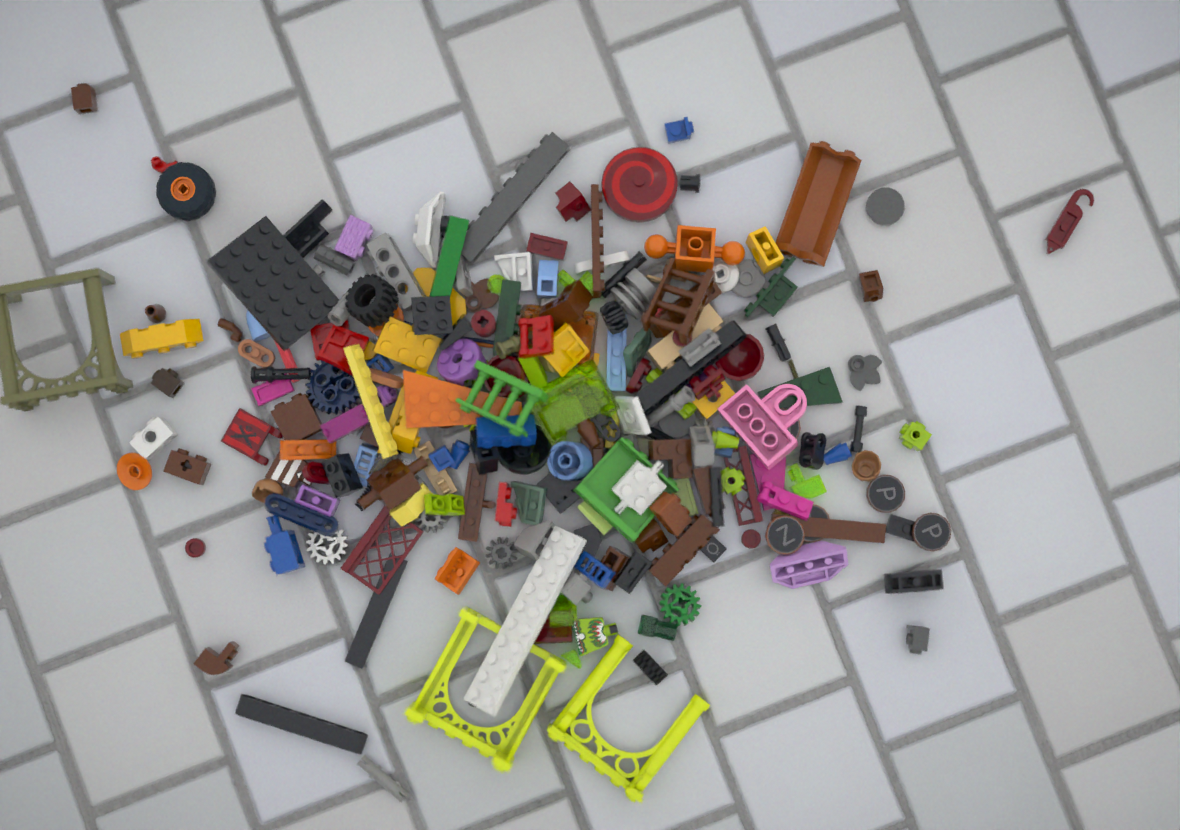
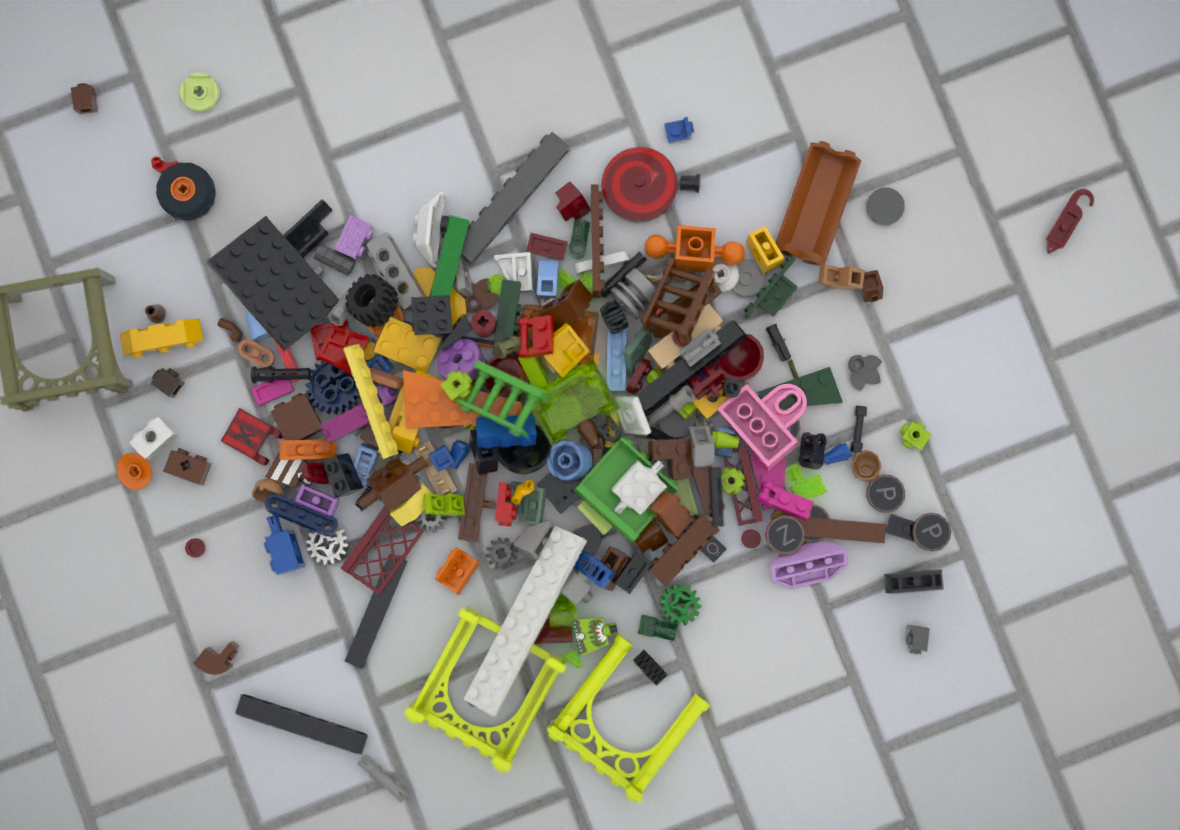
(192, 84): none -> yellowish green plate
(450, 385): none -> lime brick
(522, 490): none -> yellow arm
(579, 238): none -> clear green piece
(731, 388): none -> black plate
(841, 278): none -> medium nougat brick

